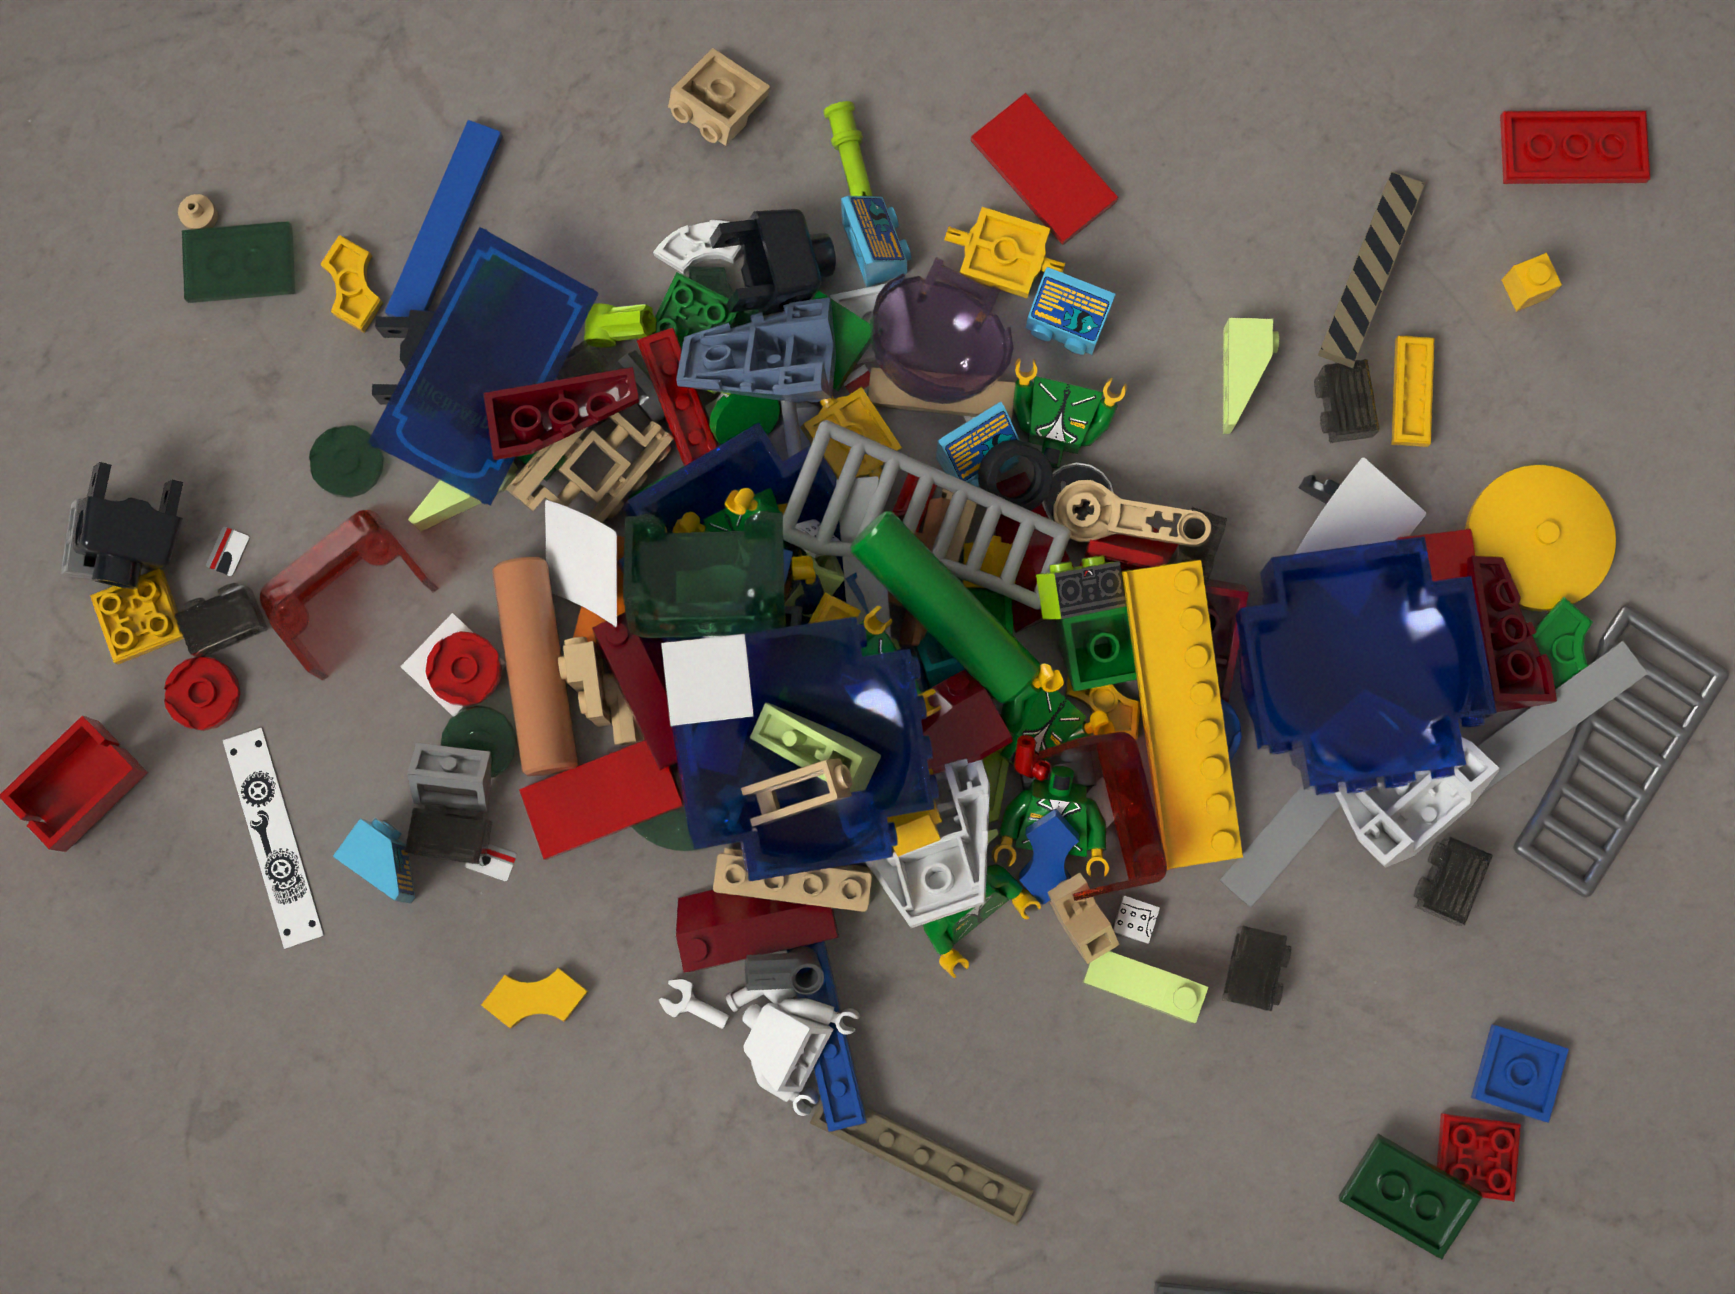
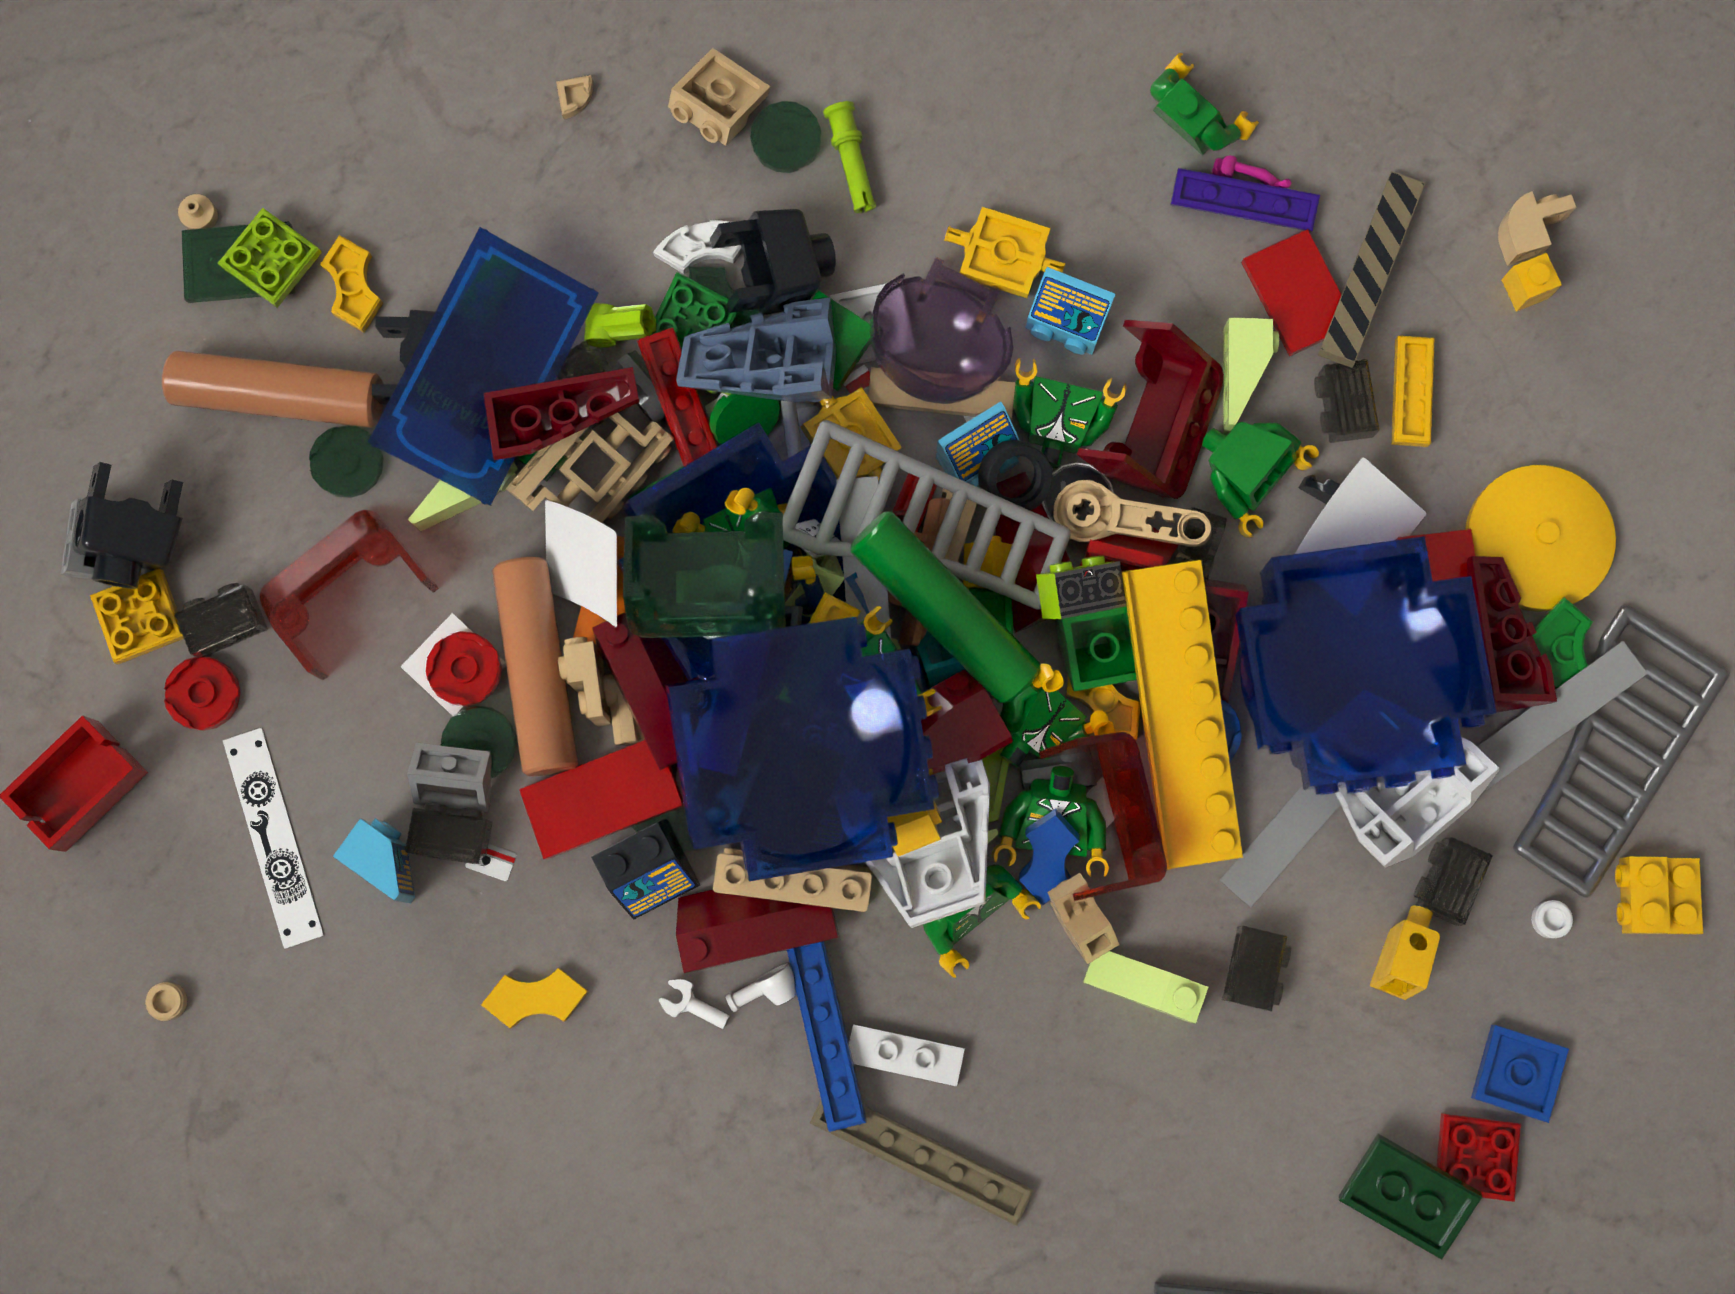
(166, 1001): none -> tan tile
(227, 551): sticker -> none
(269, 257): none -> lime tile
(271, 388): none -> nougat cylinder
(445, 220): blue tile -> none
(574, 95): none -> tan tile
(646, 869): none -> black slope
(707, 679): white tile -> none
(781, 970): dark grey piece -> none
(785, 136): none -> clear green tile
(788, 1043): white torso -> none
(811, 743): yellowish green slope -> none
(838, 782): tan window -> none
(874, 239): slope -> none
(906, 1055): none -> white plate
(1028, 762): red arm -> none
(1044, 169): red tile -> none
(1135, 919): white tile -> none
(1170, 416): none -> dark red windscreen
(1192, 114): none -> green torso
(1227, 166): none -> dark pink piece
(1245, 200): none -> dark purple tile
(1250, 464): none -> green torso
(1294, 290): none -> red tile
(1407, 956): none -> yellow torso
(1523, 228): none -> tan brick
(1552, 919): none -> white tile
(1574, 147): red tile -> none
(1659, 895): none -> yellow plate

